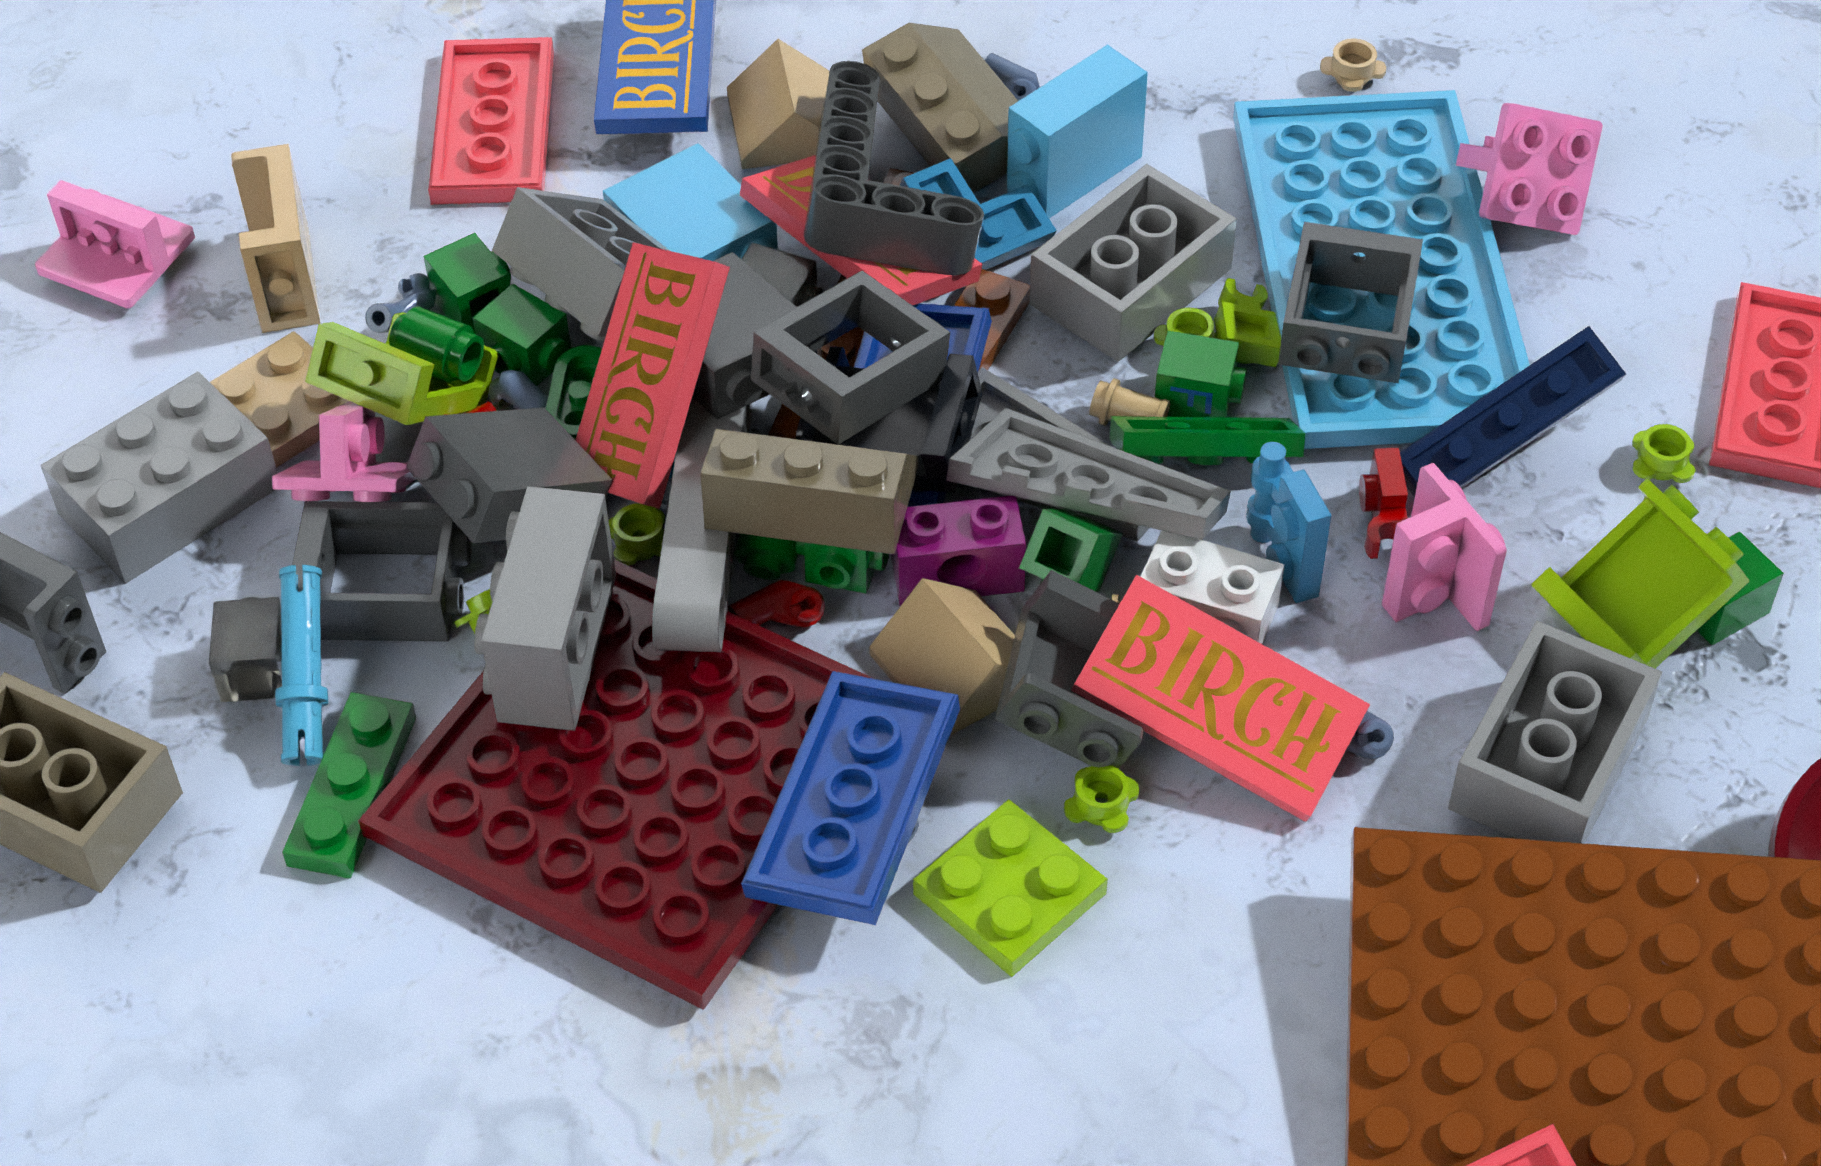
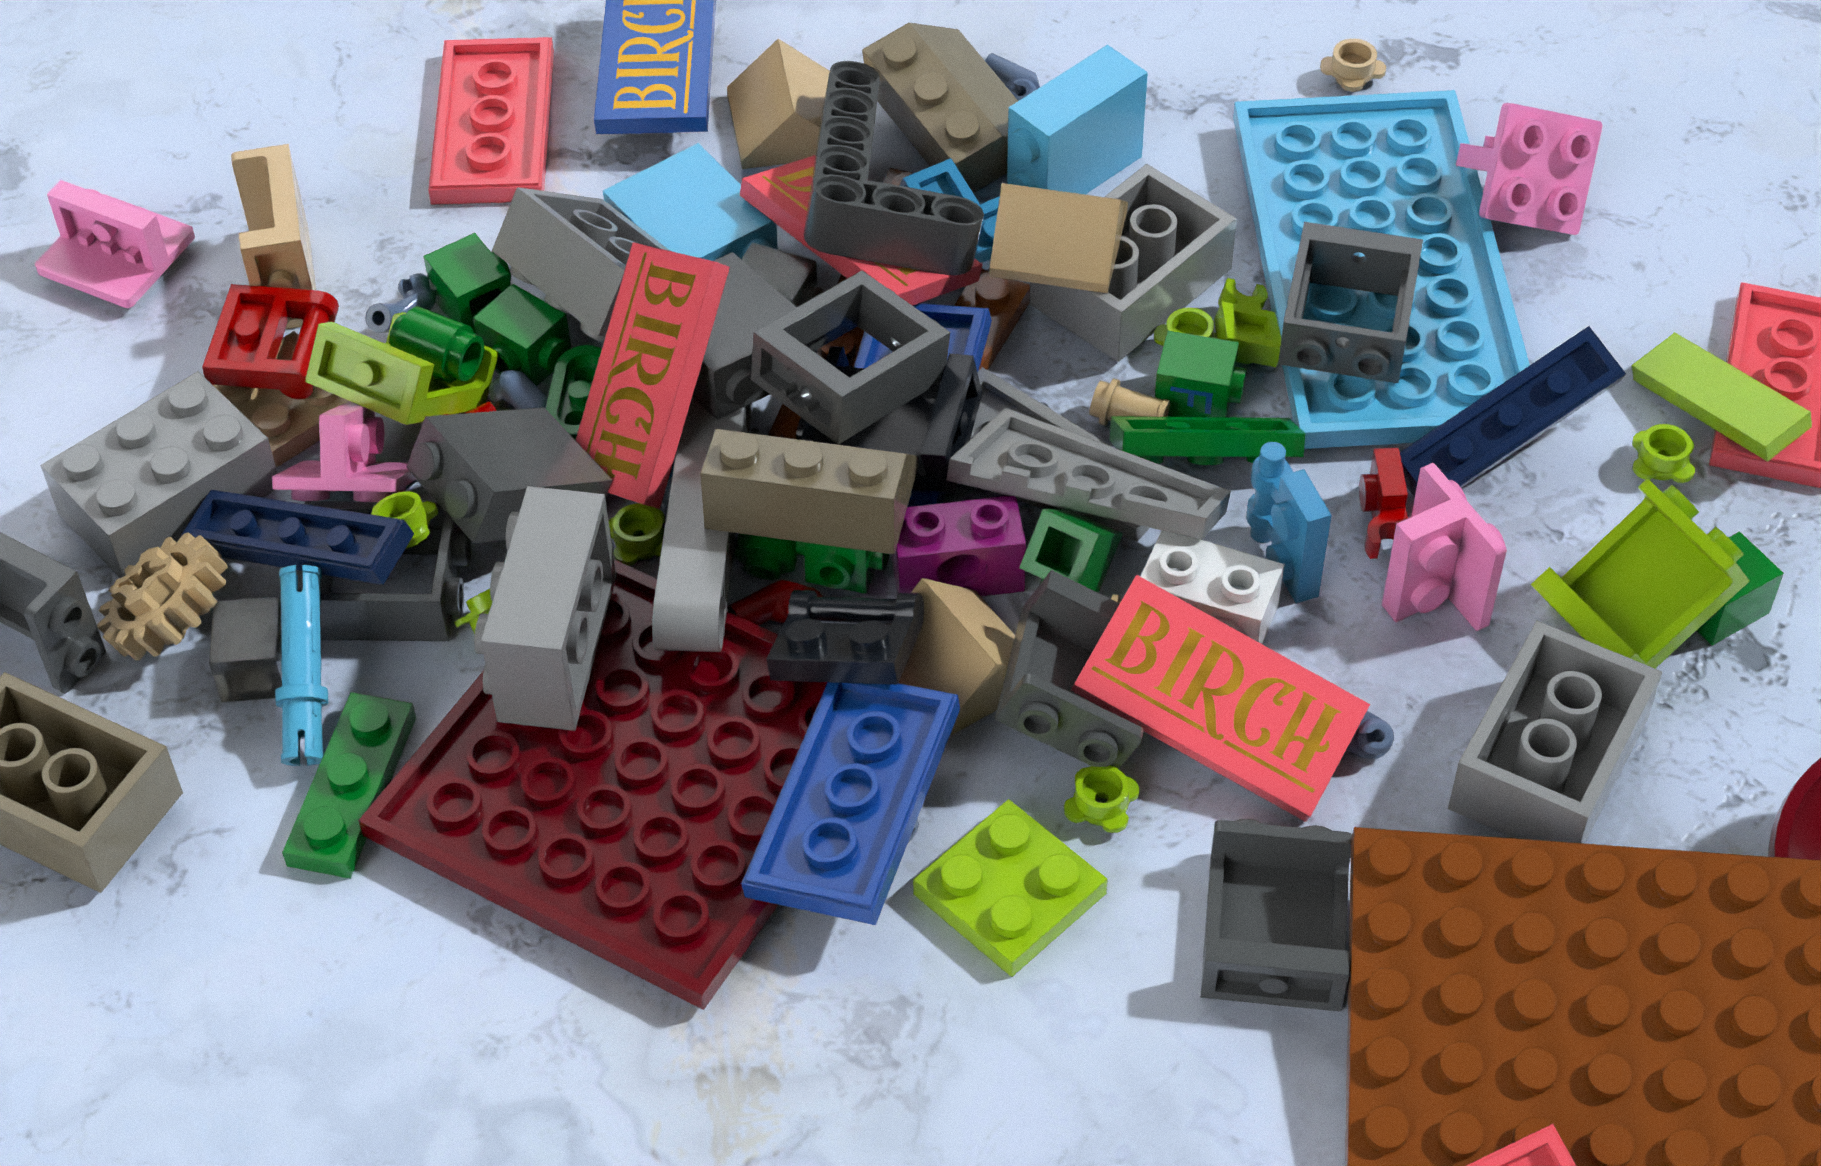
(162, 596): none -> tan gear
(251, 334): none -> red plate
(301, 534): none -> dark blue tile
(410, 508): none -> lime plate
(825, 646): none -> black plate
(1056, 237): none -> tan slope
(1277, 915): none -> dark grey panel
(1722, 396): none -> lime tile

